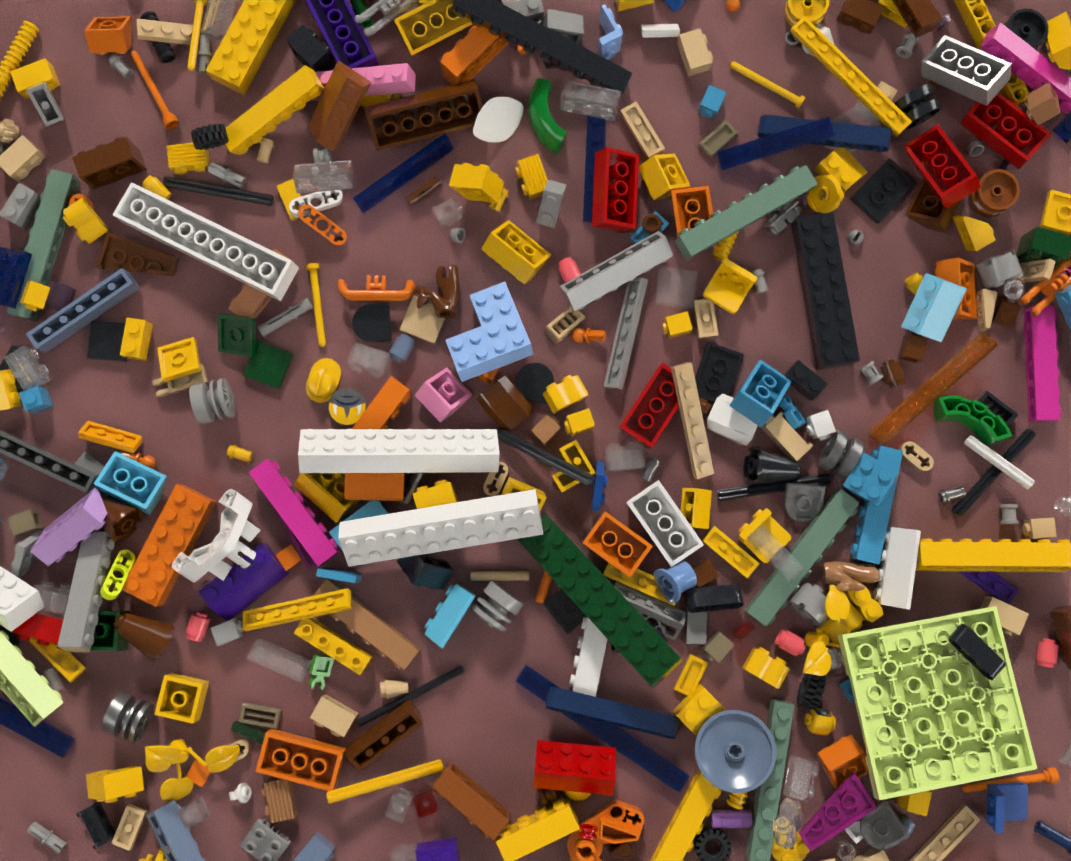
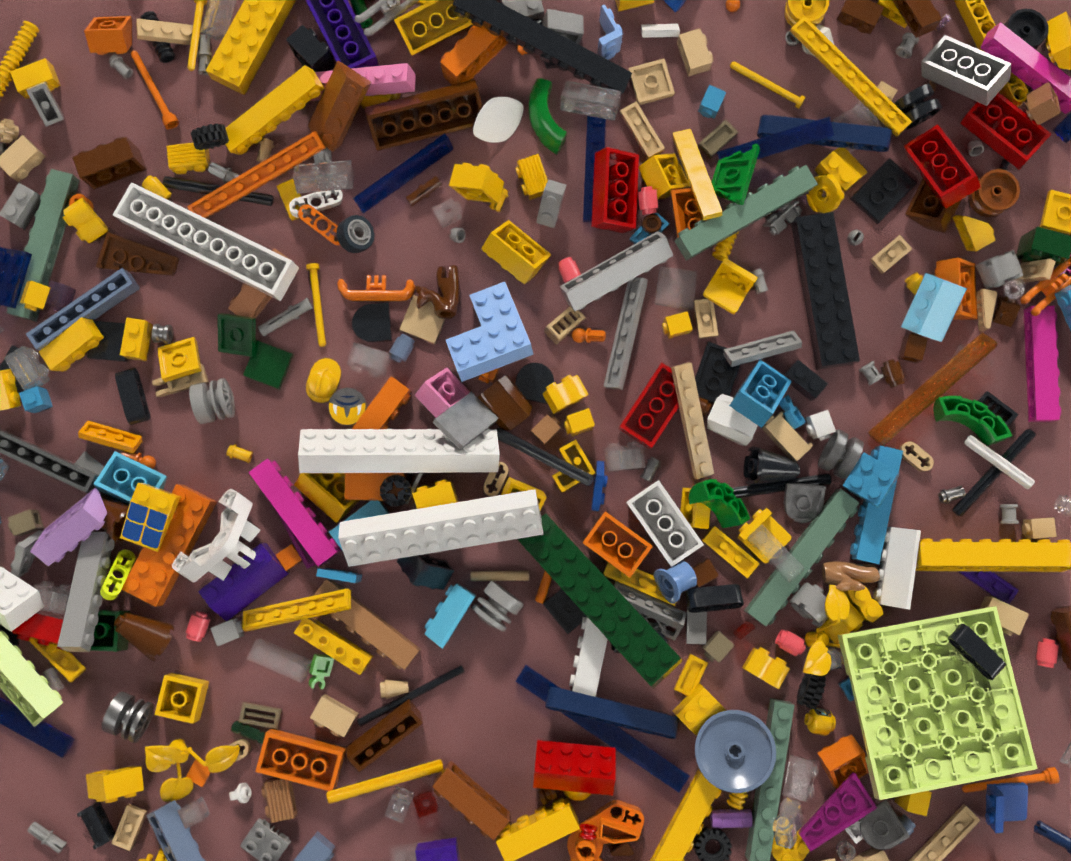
(71, 345): none -> yellow brick
(132, 396): none -> black beam
(149, 516): none -> slope
(162, 333): none -> flat silver wheel
(258, 176): none -> orange tile
(346, 234): none -> wheel
(403, 495): none -> black gear
(465, 420): none -> flat silver tile
(648, 200): none -> coral brick
(651, 82): none -> tan plate
(697, 174): none -> yellow tile
(721, 500): none -> green brick
(734, 175): none -> green wing
(762, 348): none -> light grey plate
(890, 254): none -> tan plate

